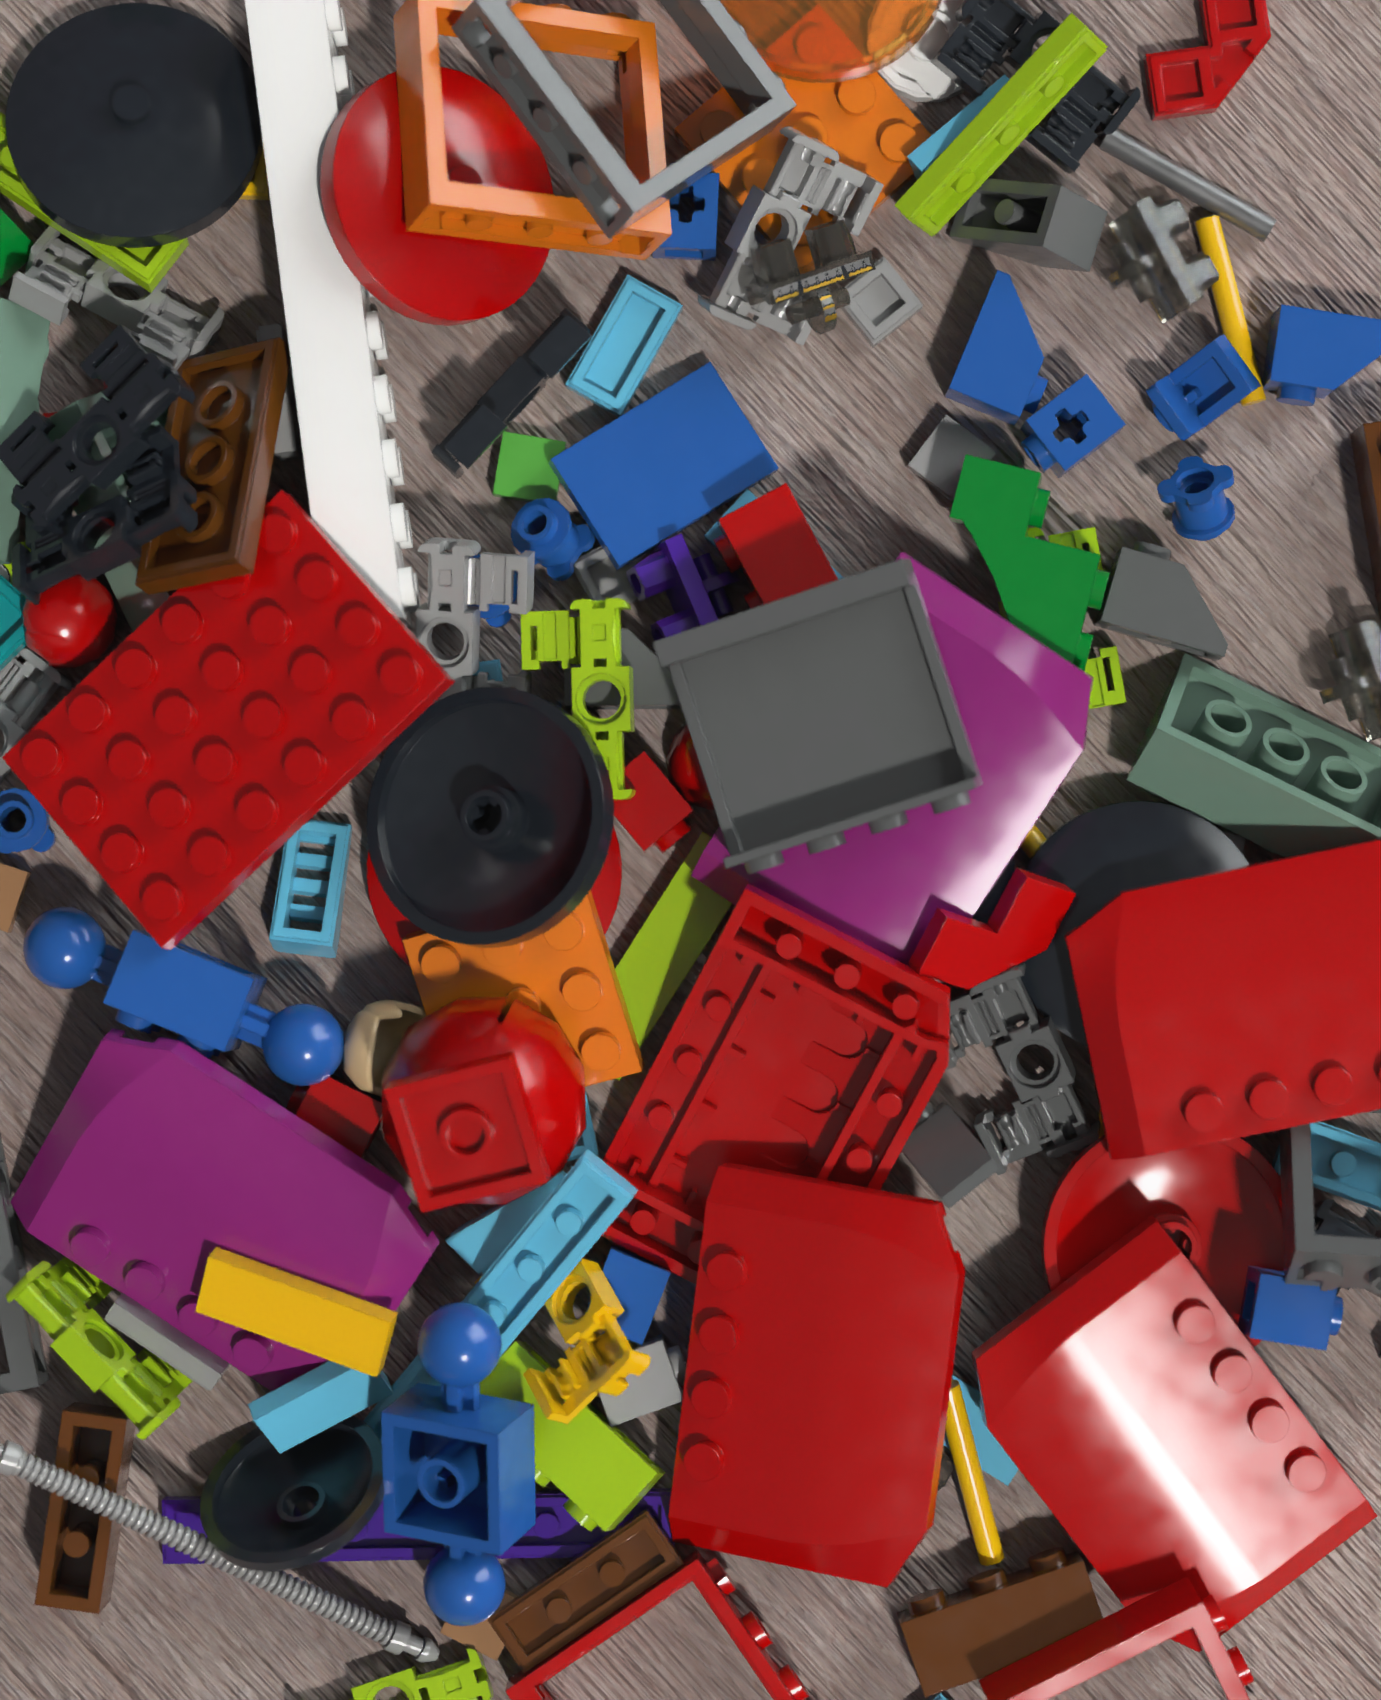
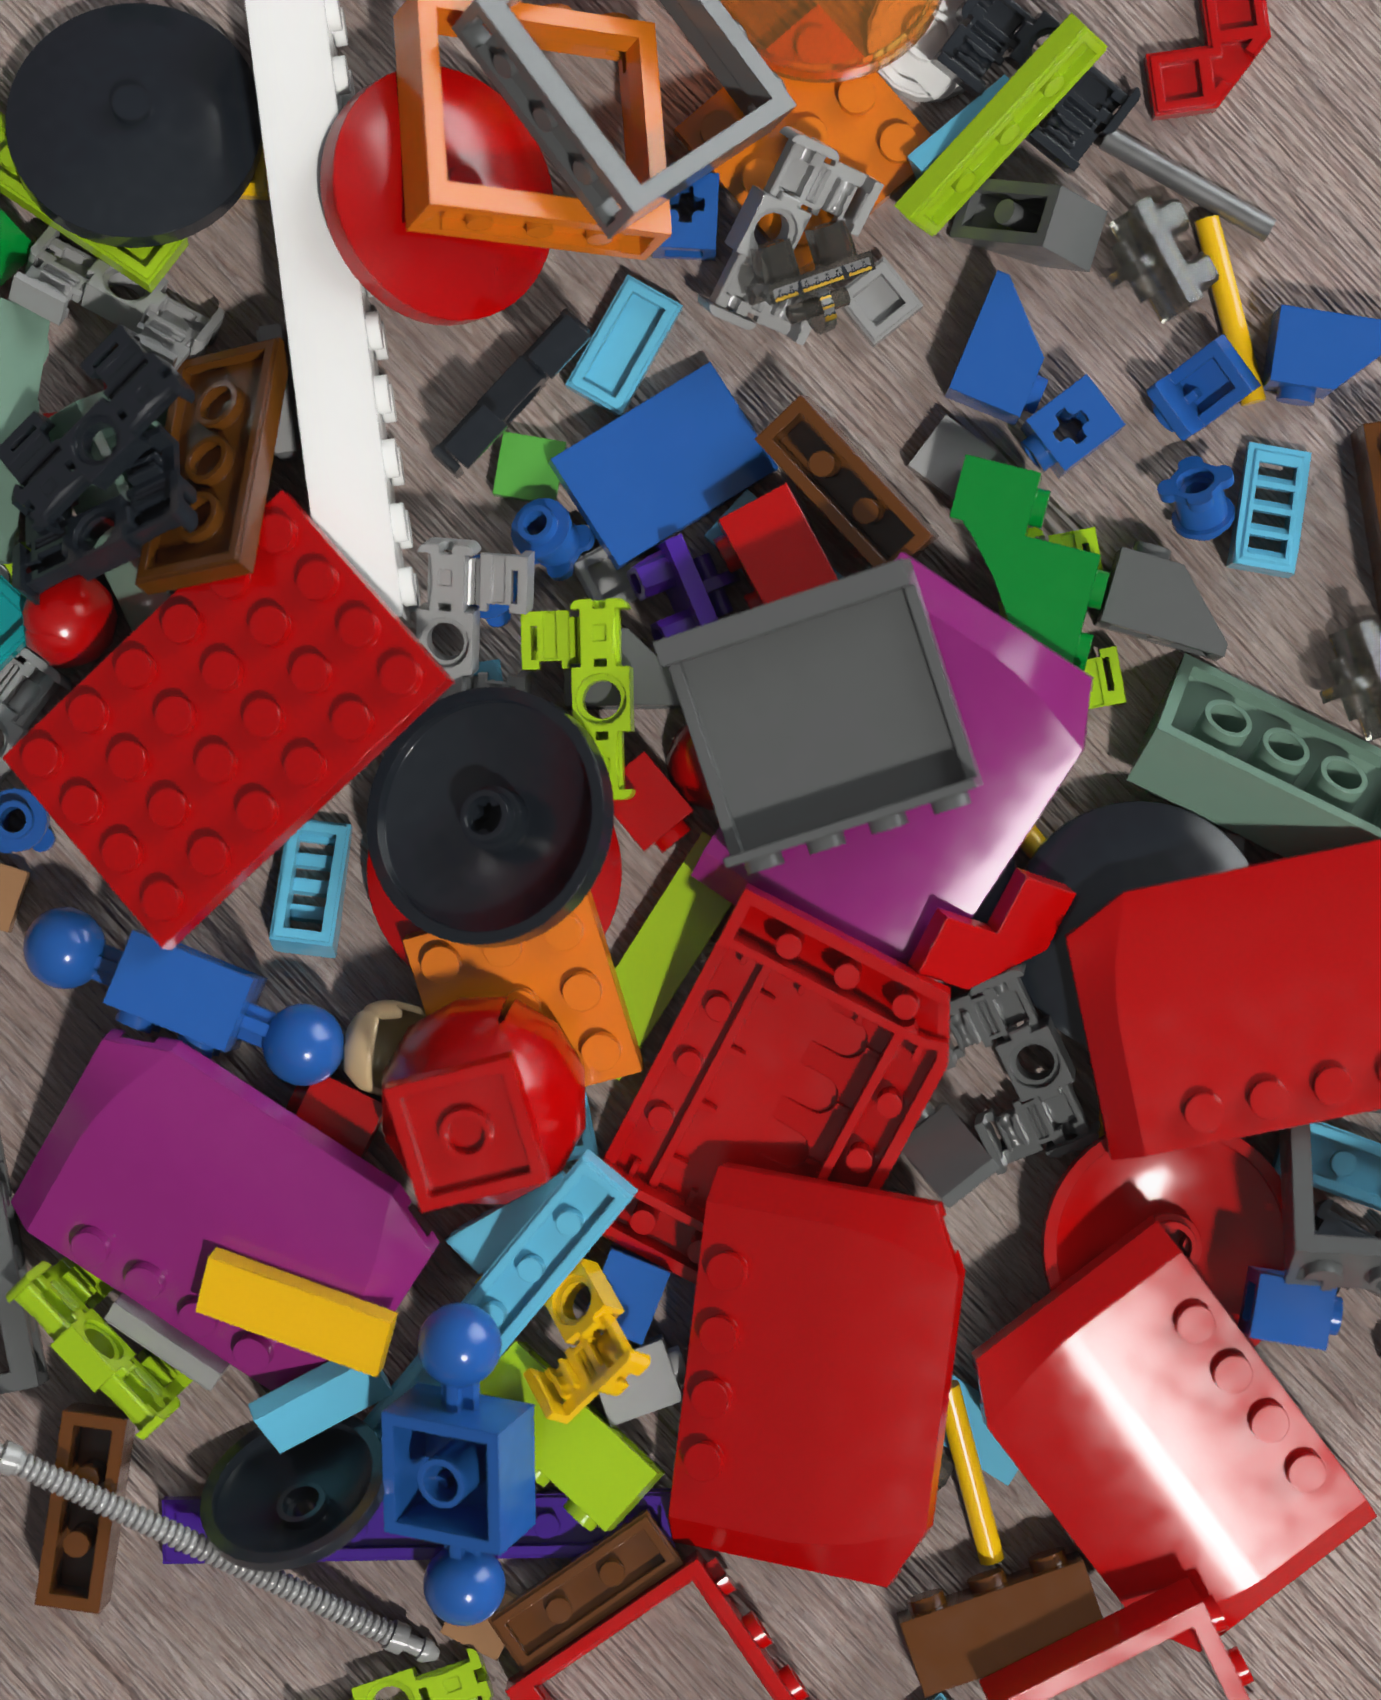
(844, 484): none -> reddish brown brick
(1259, 560): none -> medium azure slope

